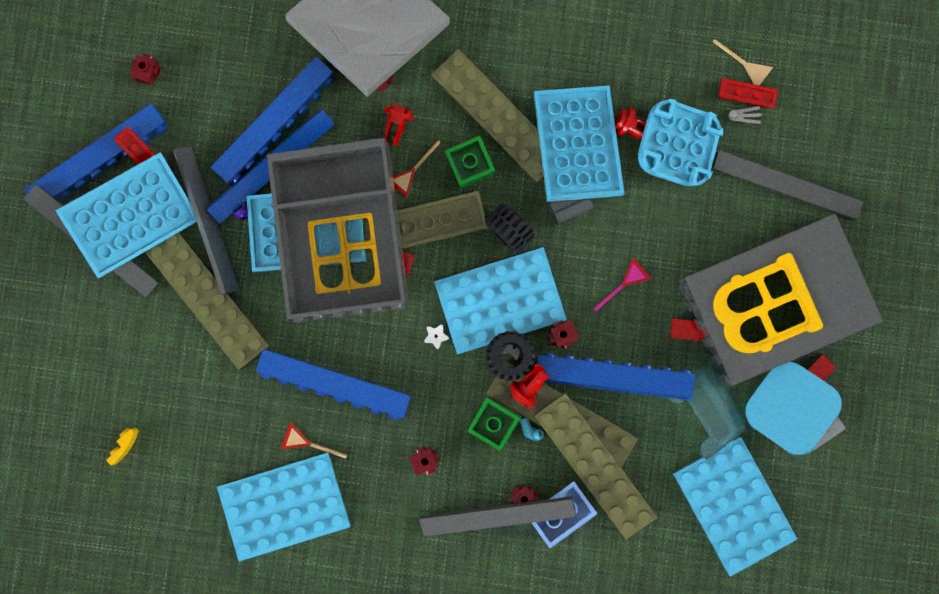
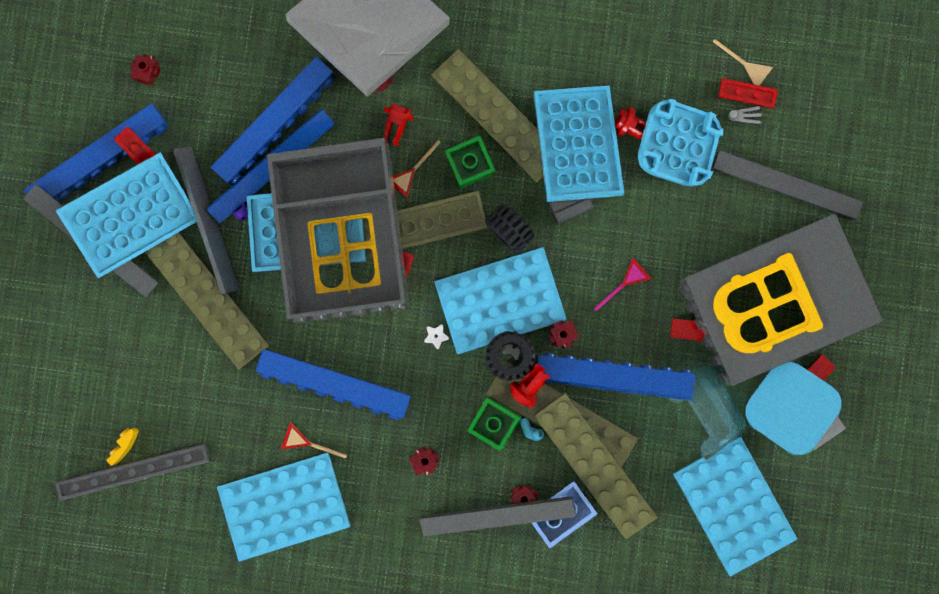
(132, 472): none -> dark grey tile

